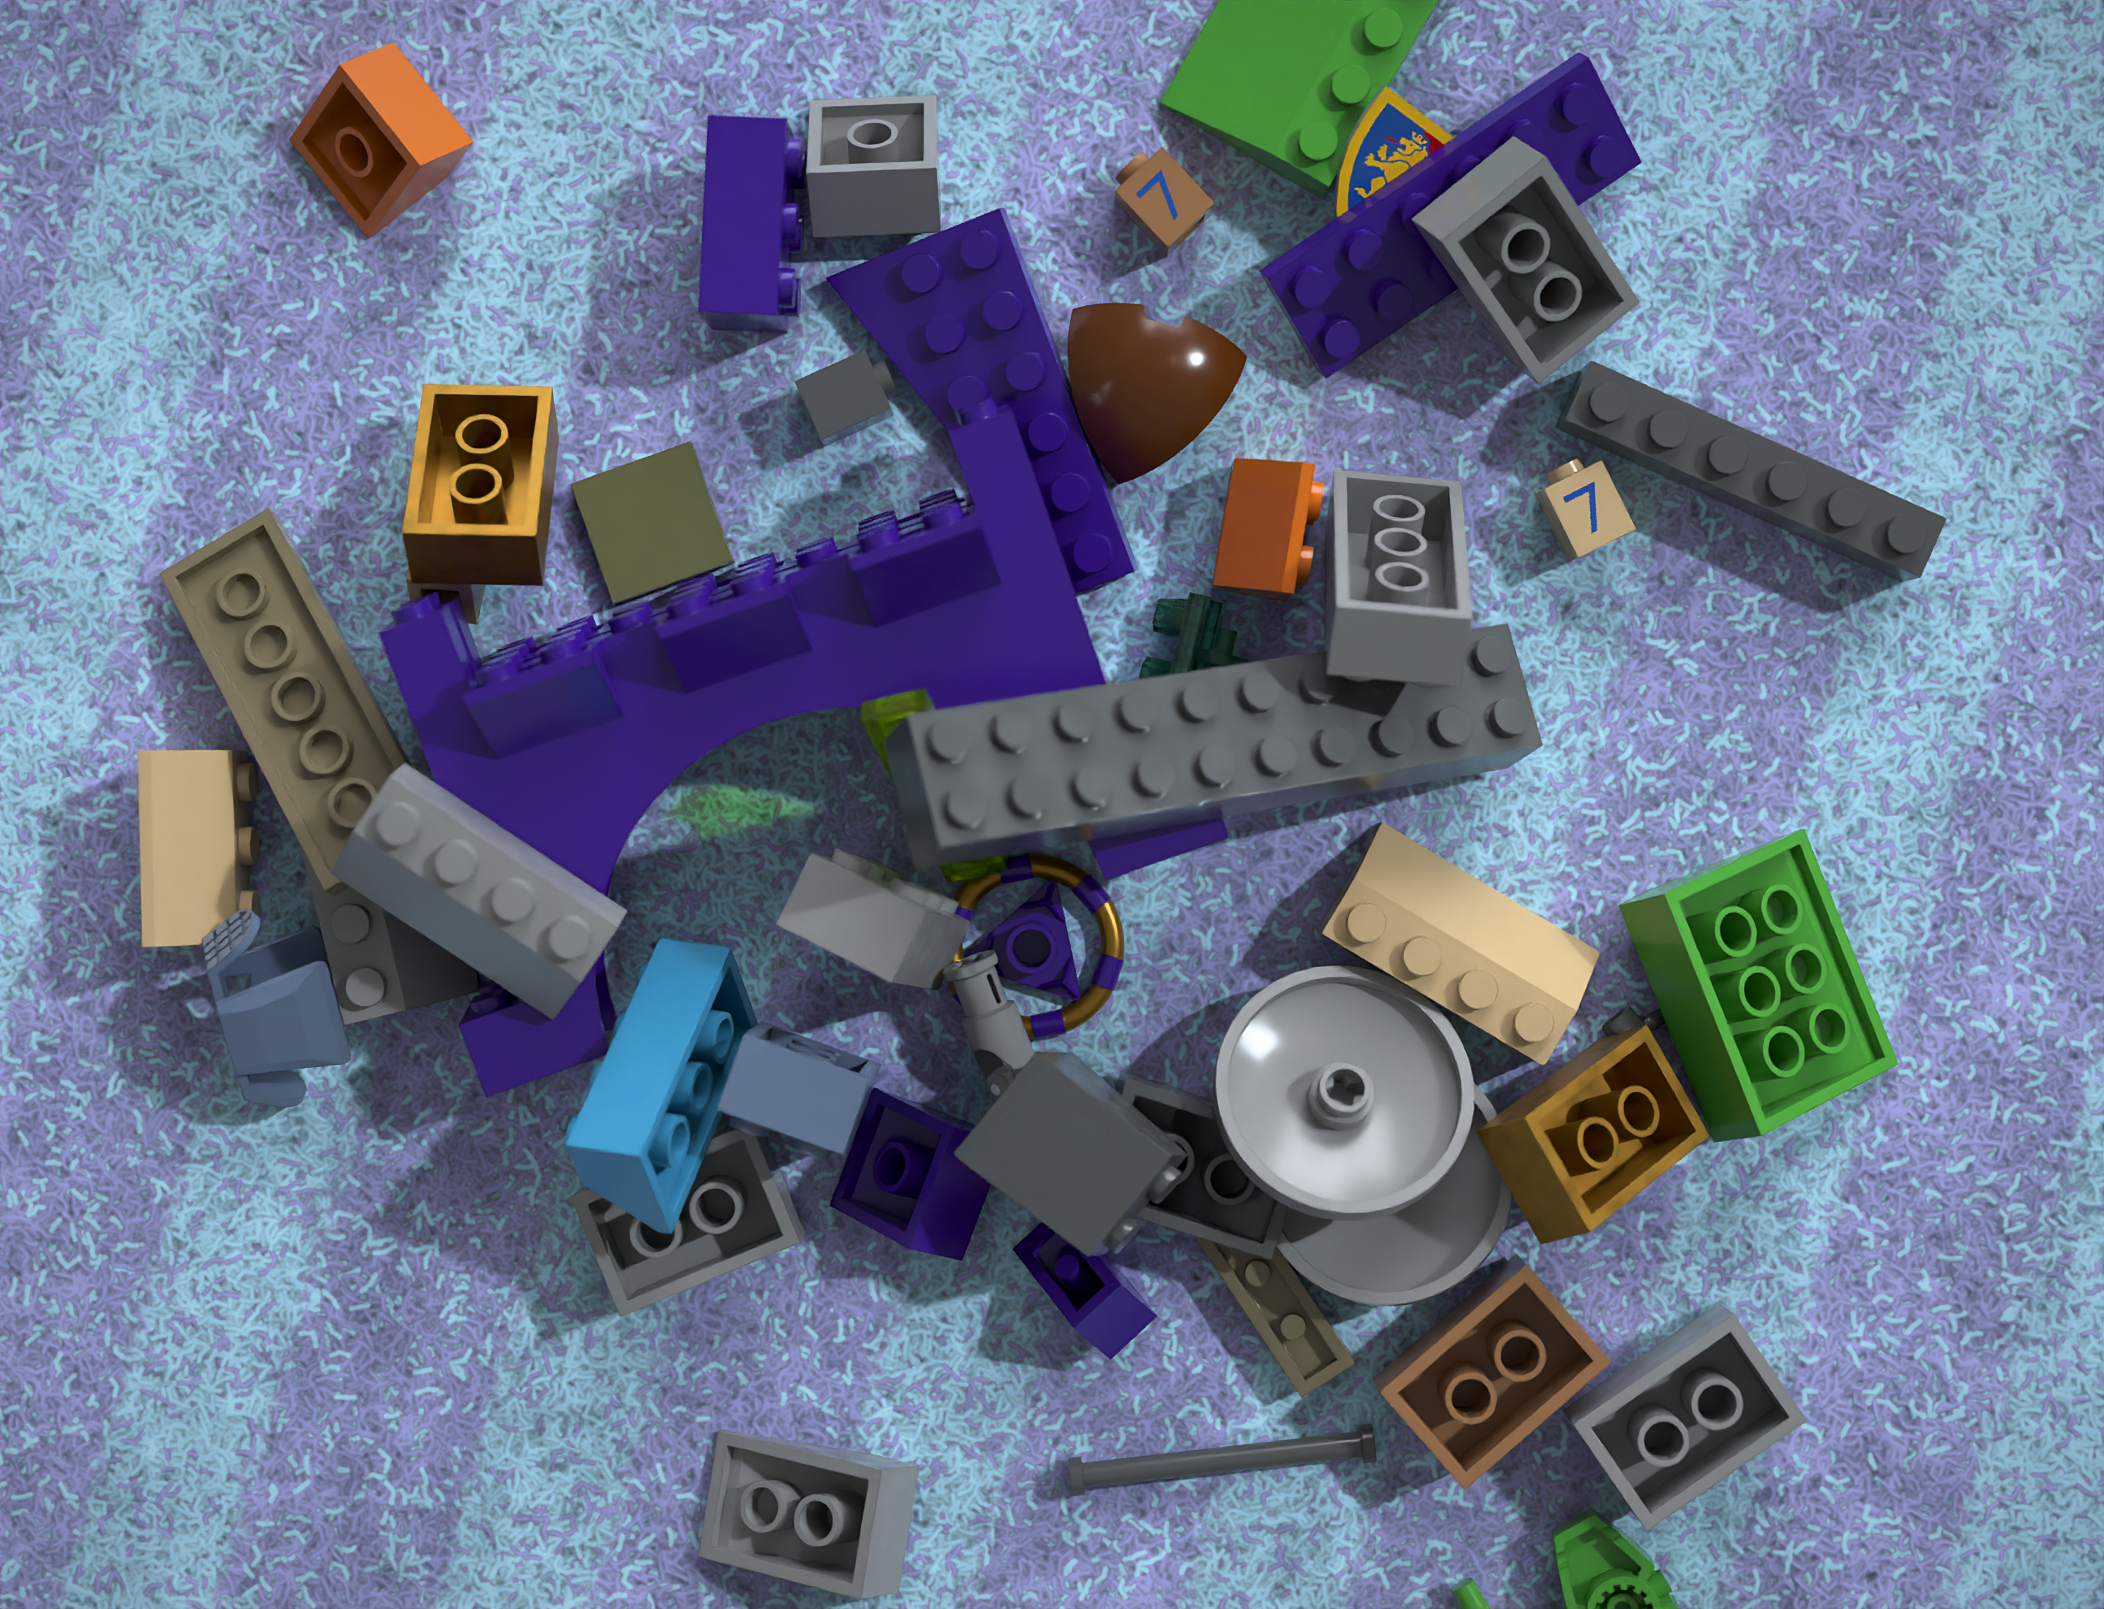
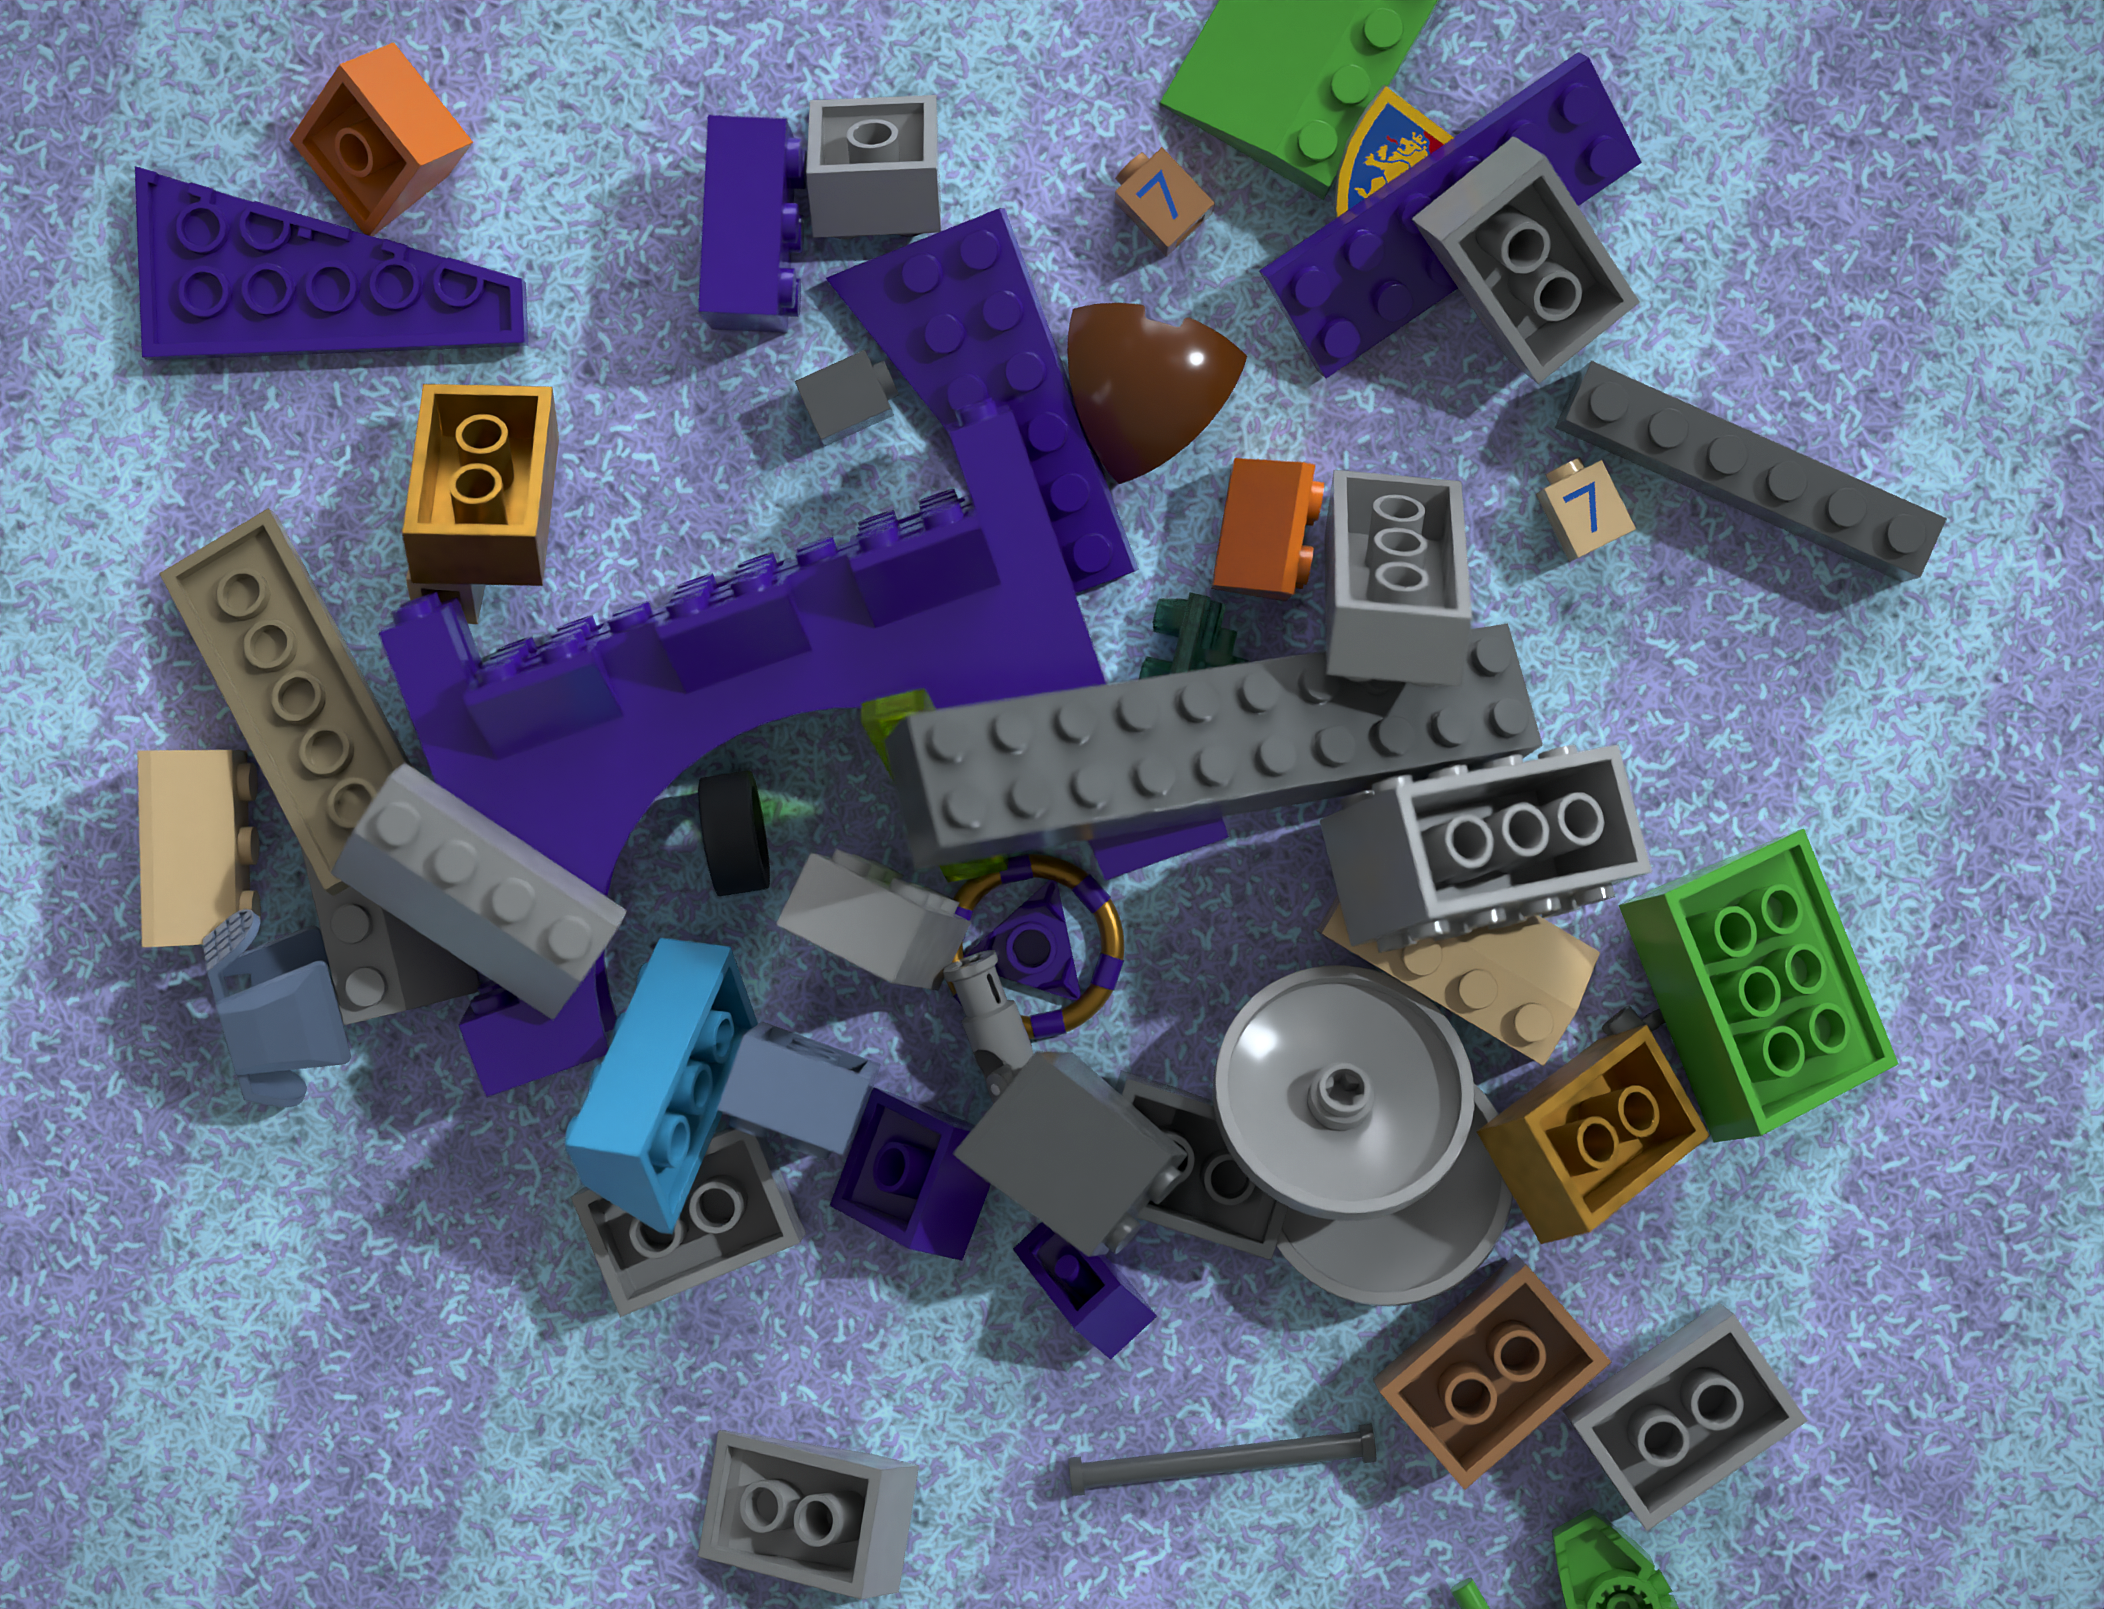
(272, 282): none -> dark purple wing
(652, 523): olive tile -> none
(733, 833): none -> black tyre
(1283, 1315): dark tan plate -> none
(1483, 846): none -> light grey brick

